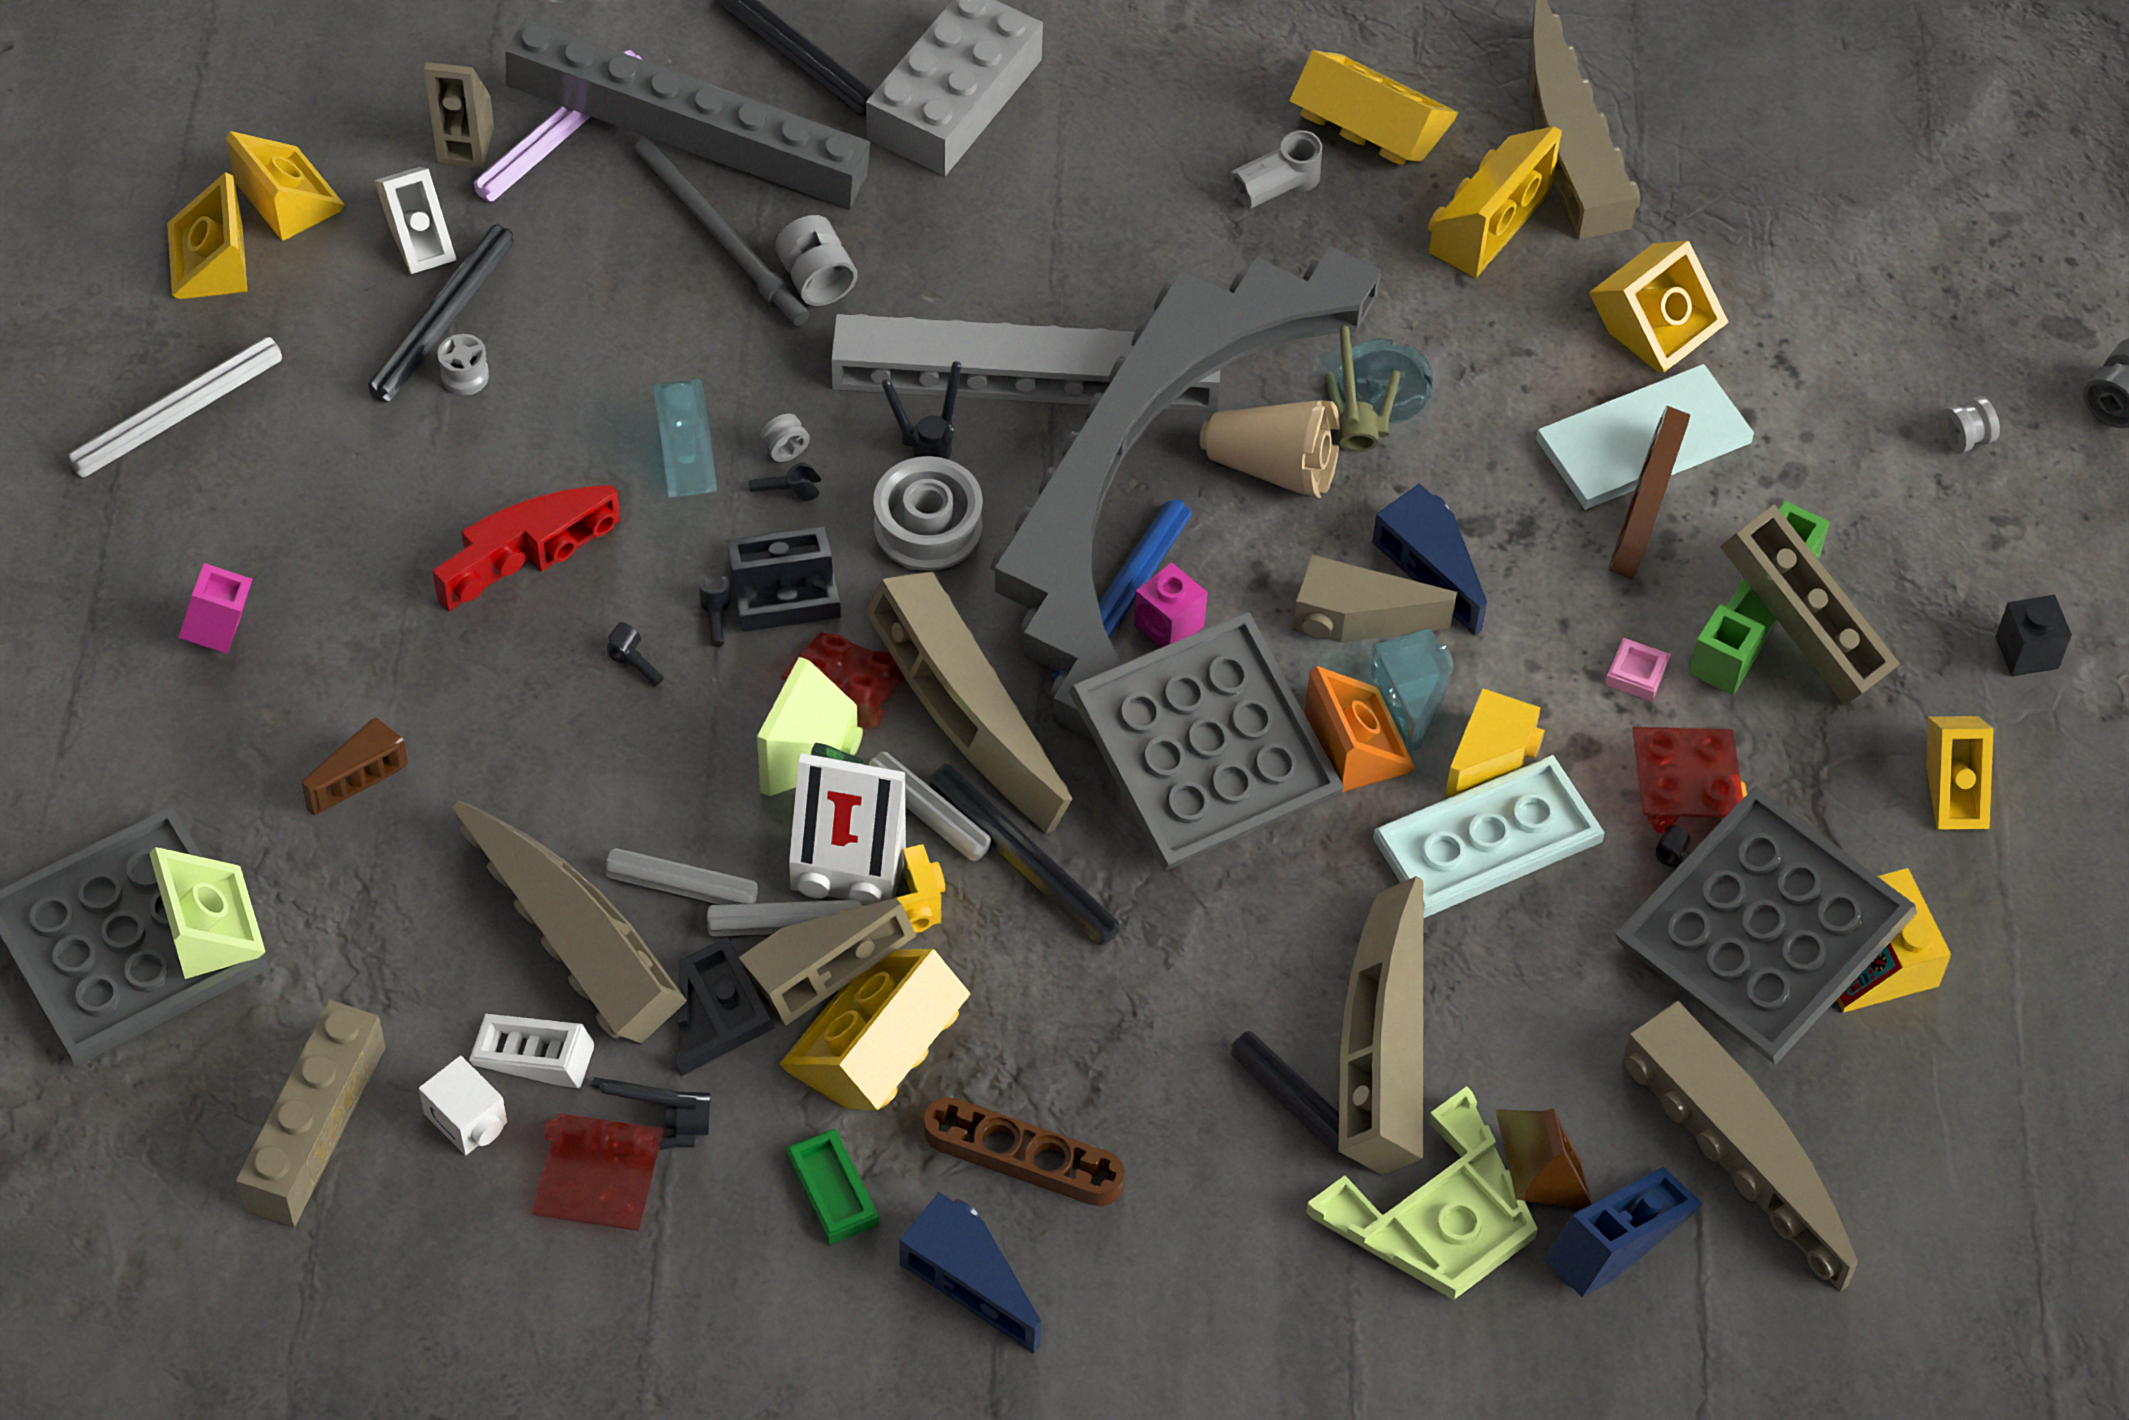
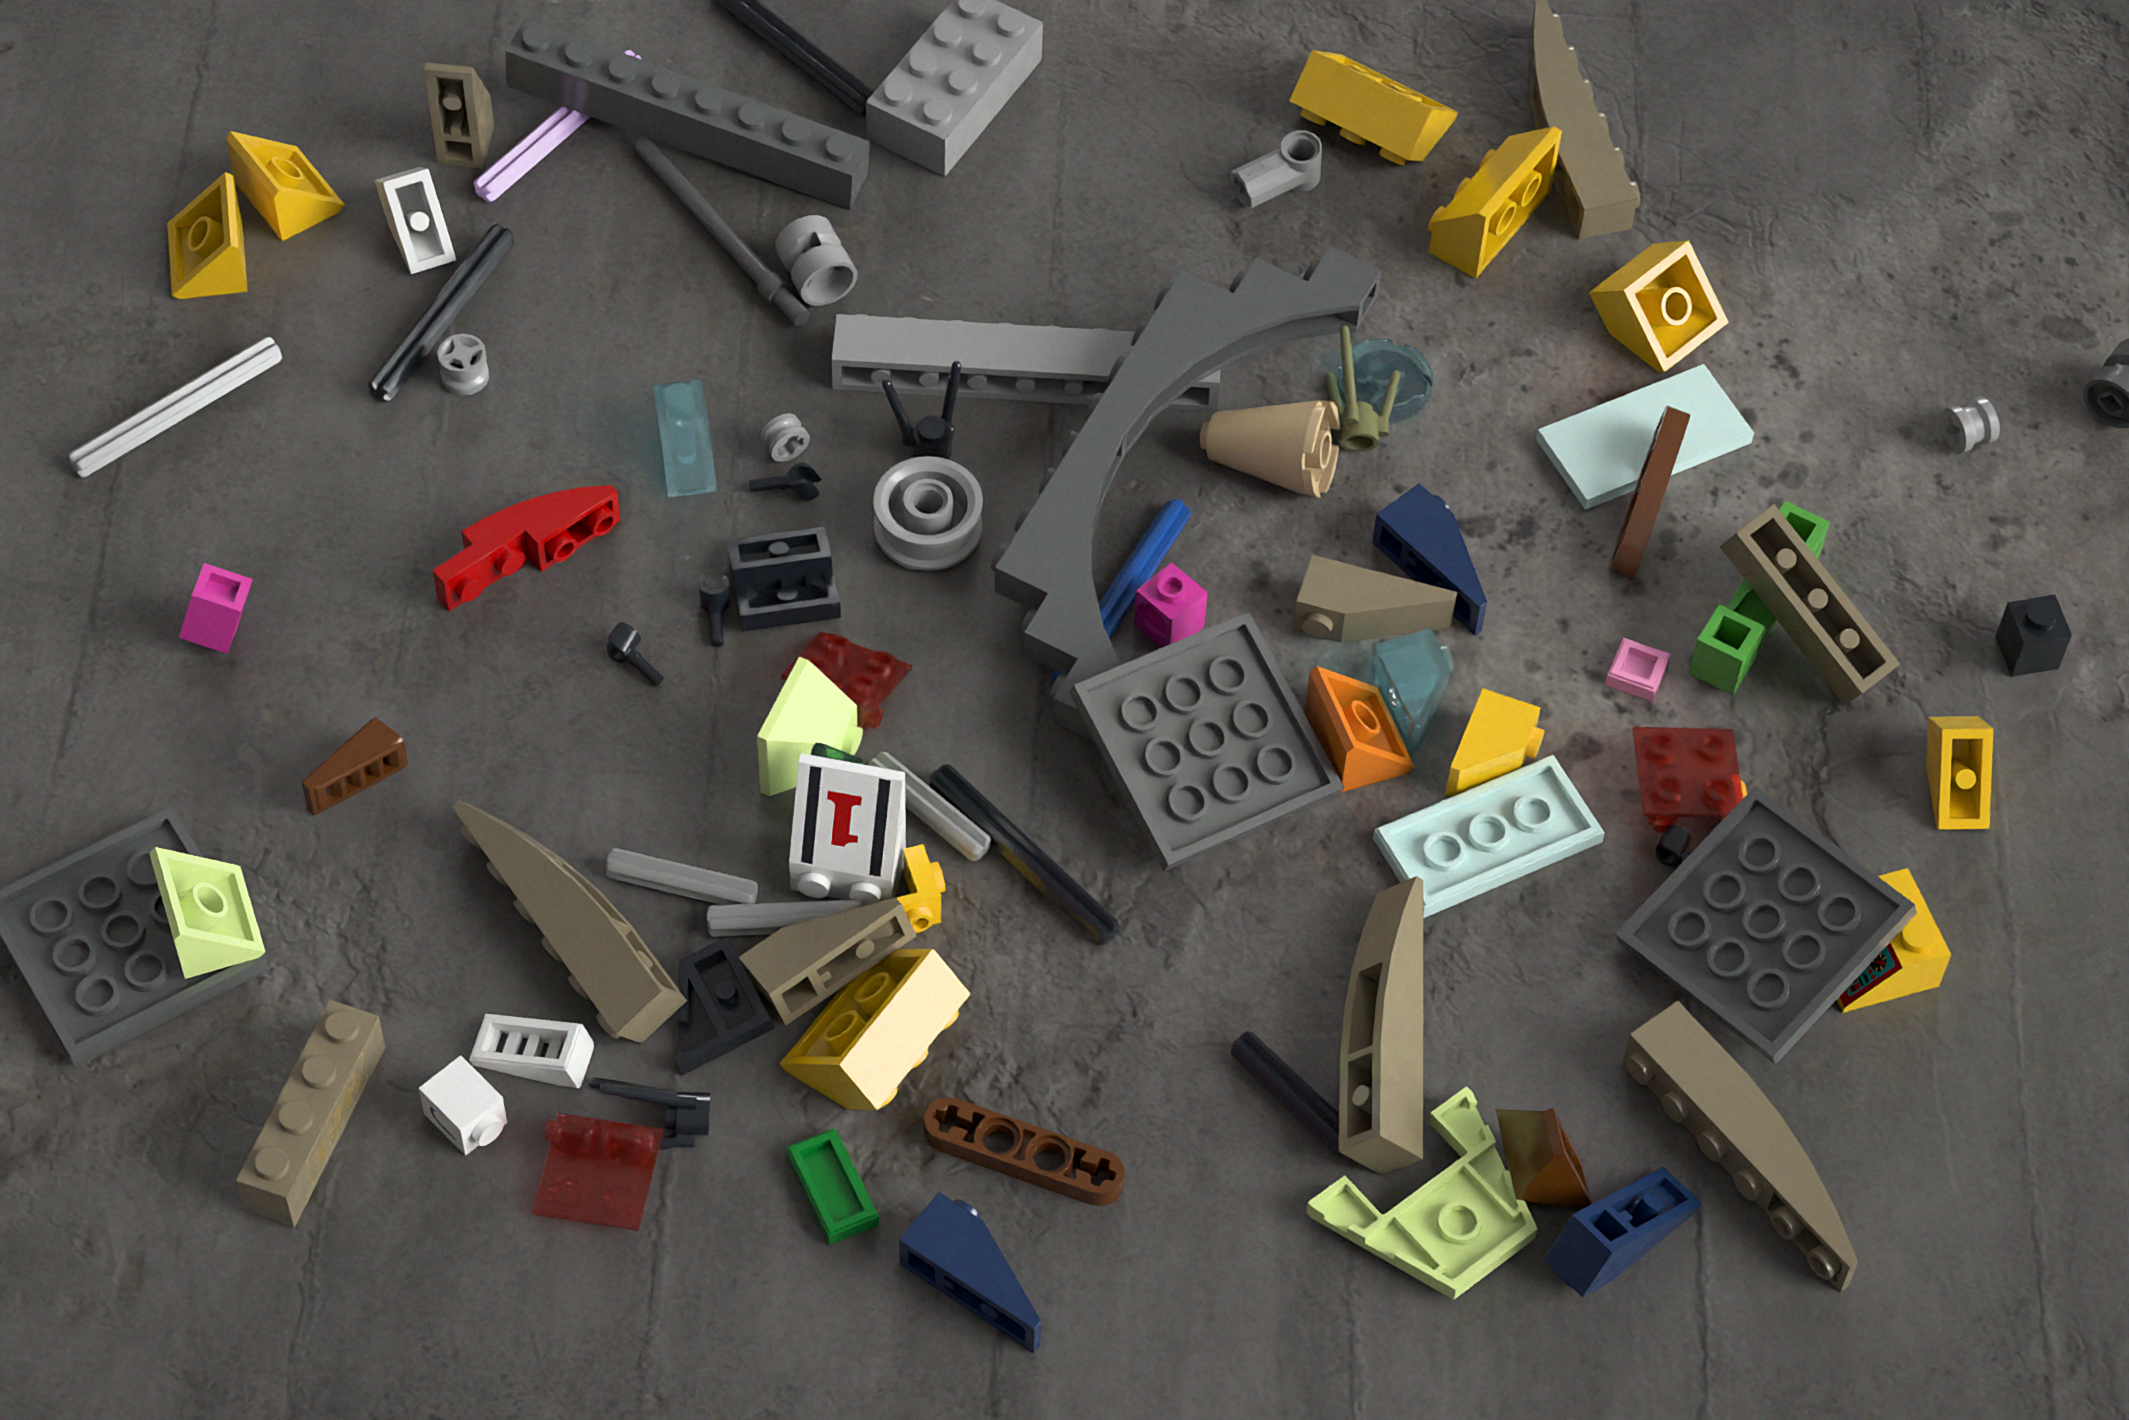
(965, 694): dark tan slope -> none

